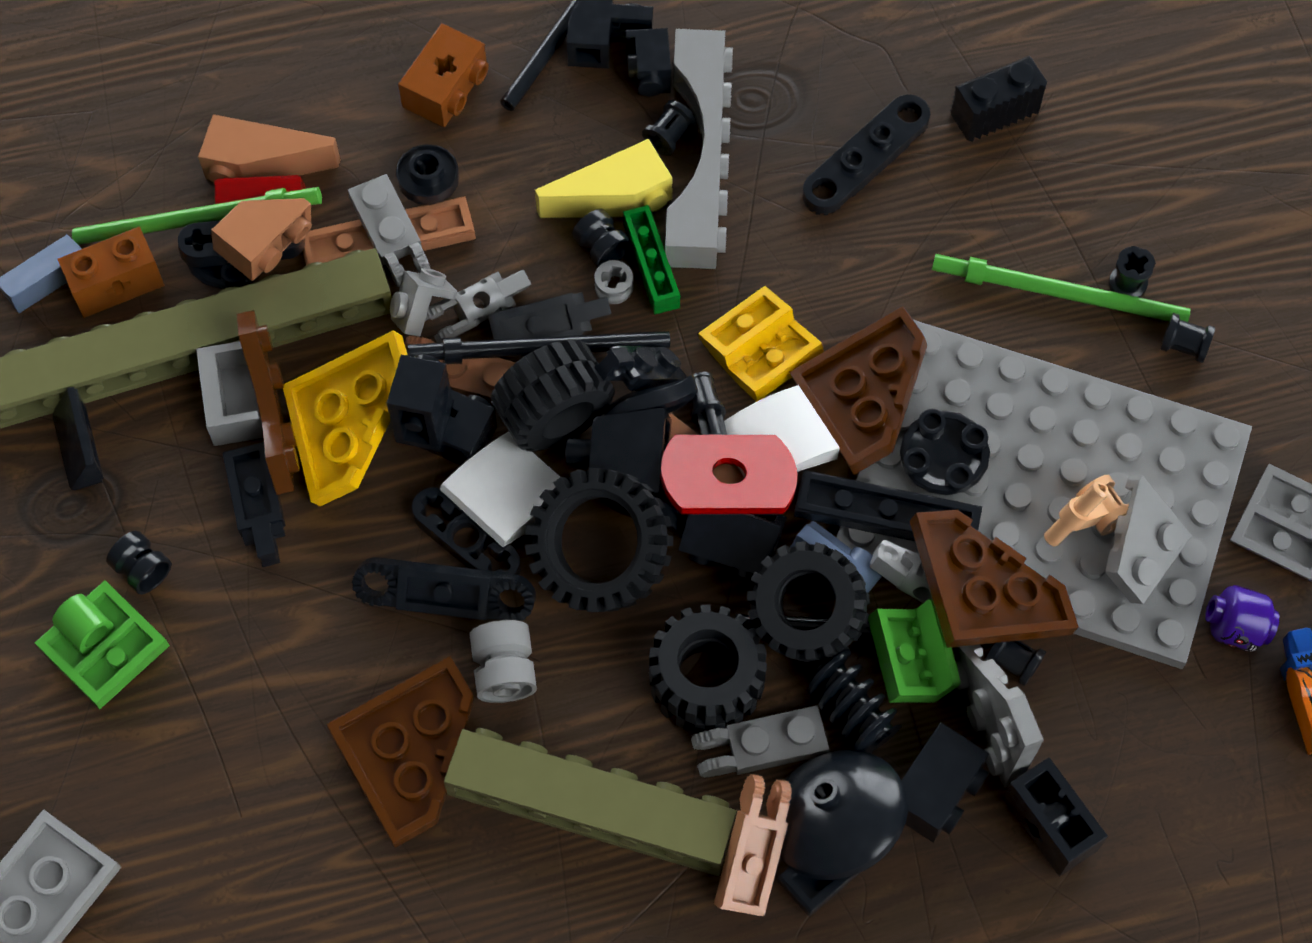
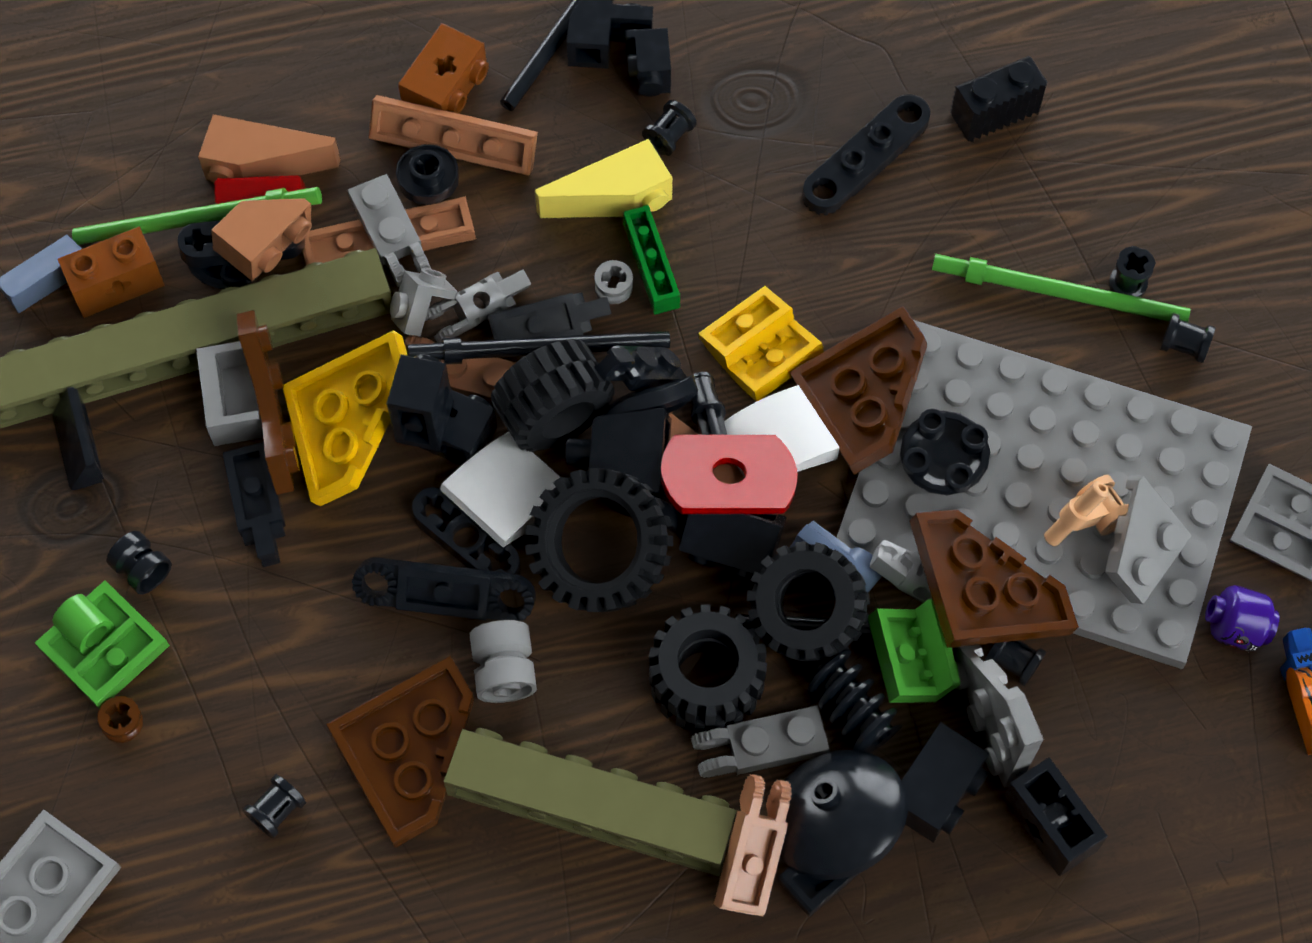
(122, 734): none -> reddish brown bush
(274, 806): none -> black bush
(462, 135): none -> nougat tile
(599, 236): black wheel -> none
(693, 217): light grey arch -> none
(869, 505): black tile -> none

